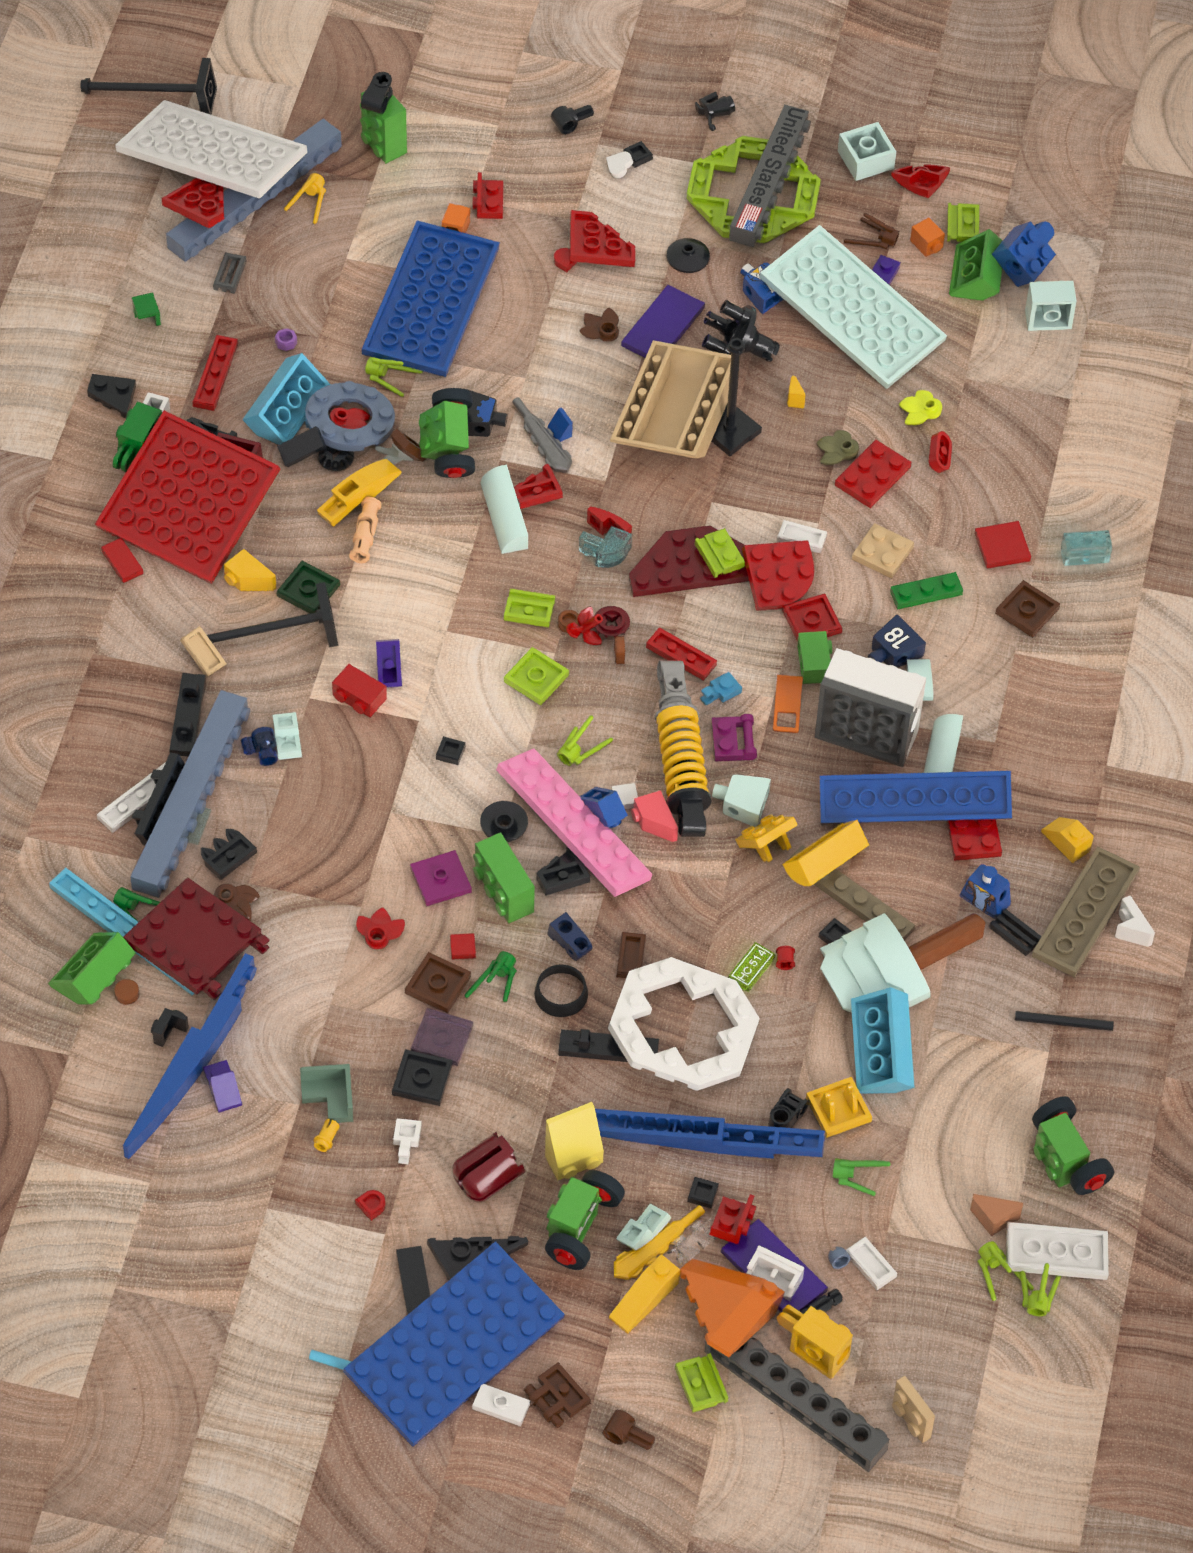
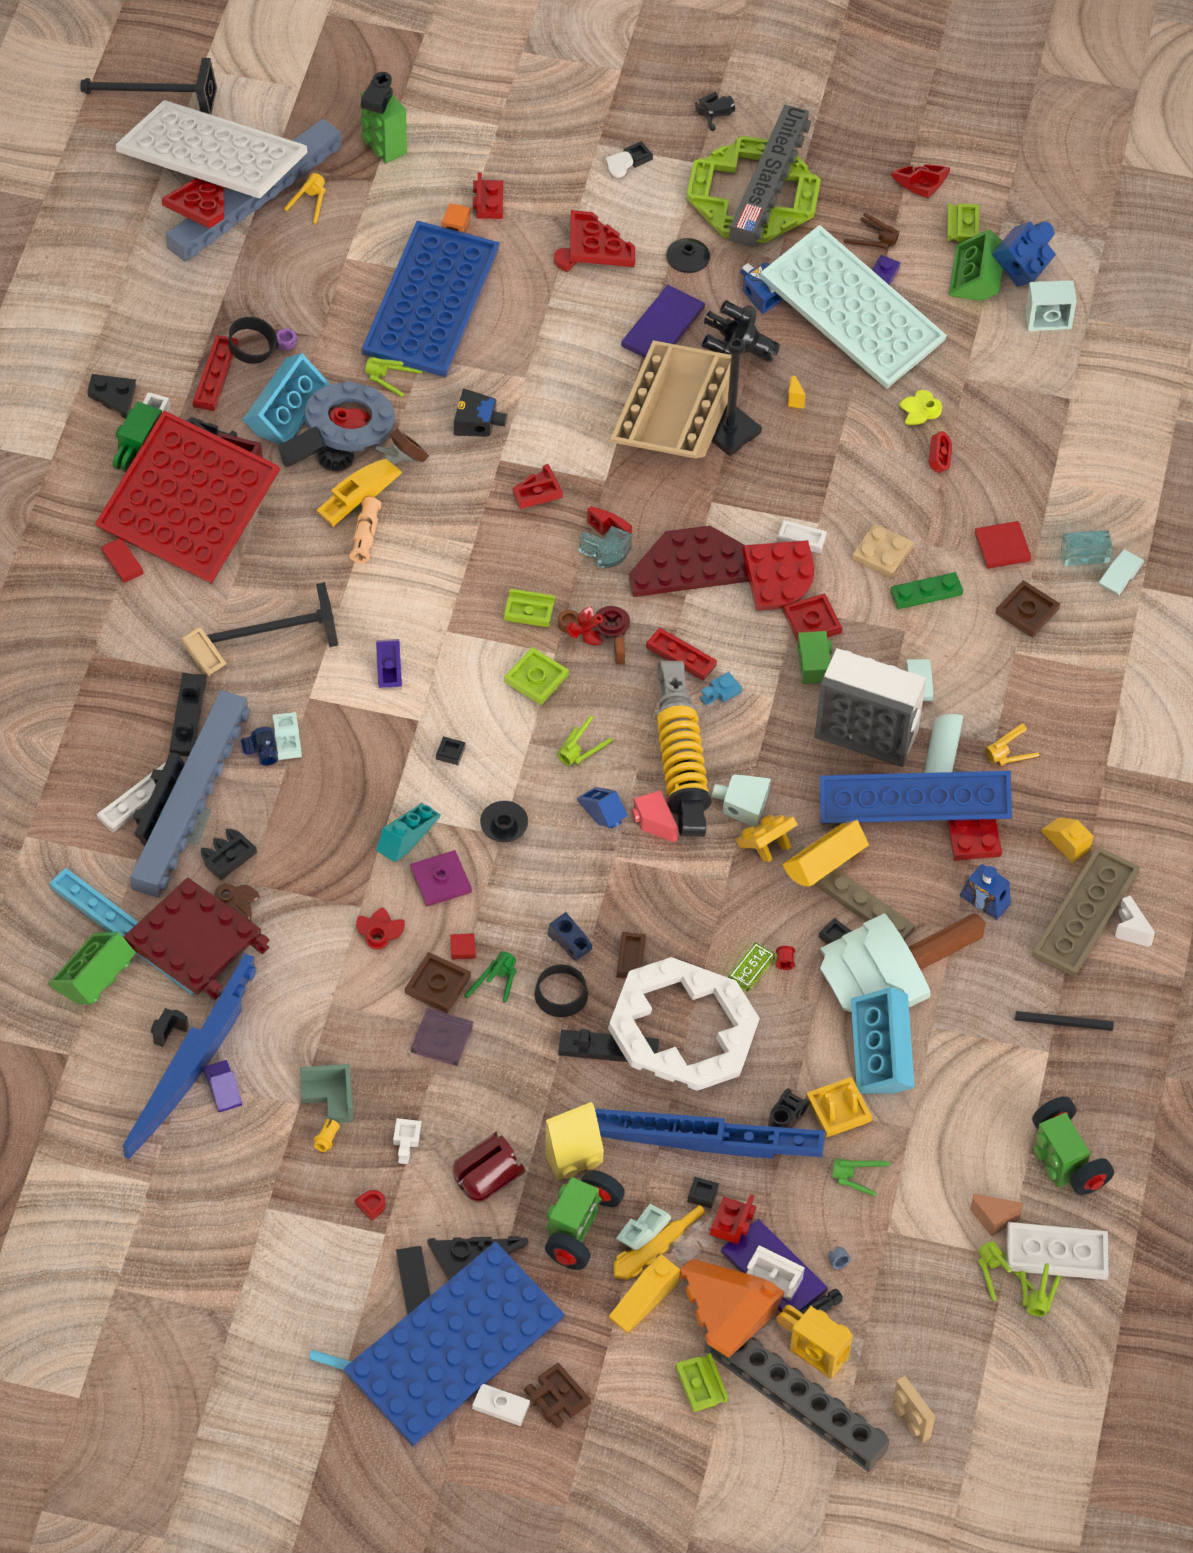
(126, 991): dark orange tile -> none
(129, 900): green plant -> none
(146, 306): green panel -> none
(233, 286): dark grey tile -> none
(248, 573): yellow slope -> none
(254, 324): none -> black tyre
(301, 587): dark green tile -> none
(359, 690): red brick -> none
(406, 831): none -> teal slope
(422, 1077): black plate -> none
(446, 433): bright green brick -> none
(504, 510): light aqua brick -> none
(504, 878): bright green brick -> none
(549, 447): flat silver sword -> none
(561, 425): blue slope -> none
(562, 873): black wing -> none
(567, 119): black axle -> none
(574, 822): bright pink plate -> none
(601, 327): reddish brown plate -> none
(622, 1429): reddish brown axle -> none
(627, 794): white tile -> none
(719, 552): lime plate -> none
(725, 738): magenta plate -> none
(788, 700): orange piece -> none
(838, 447): olive plate -> none
(866, 151): light aqua brick -> none
(871, 1263): white tile -> none
(873, 473): red plate -> none
(897, 643): dark blue torso -> none
(927, 237): orange brick -> none
(998, 751): none -> yellow plant
(1018, 929): black tile -> none
(1120, 572): none -> light aqua slope

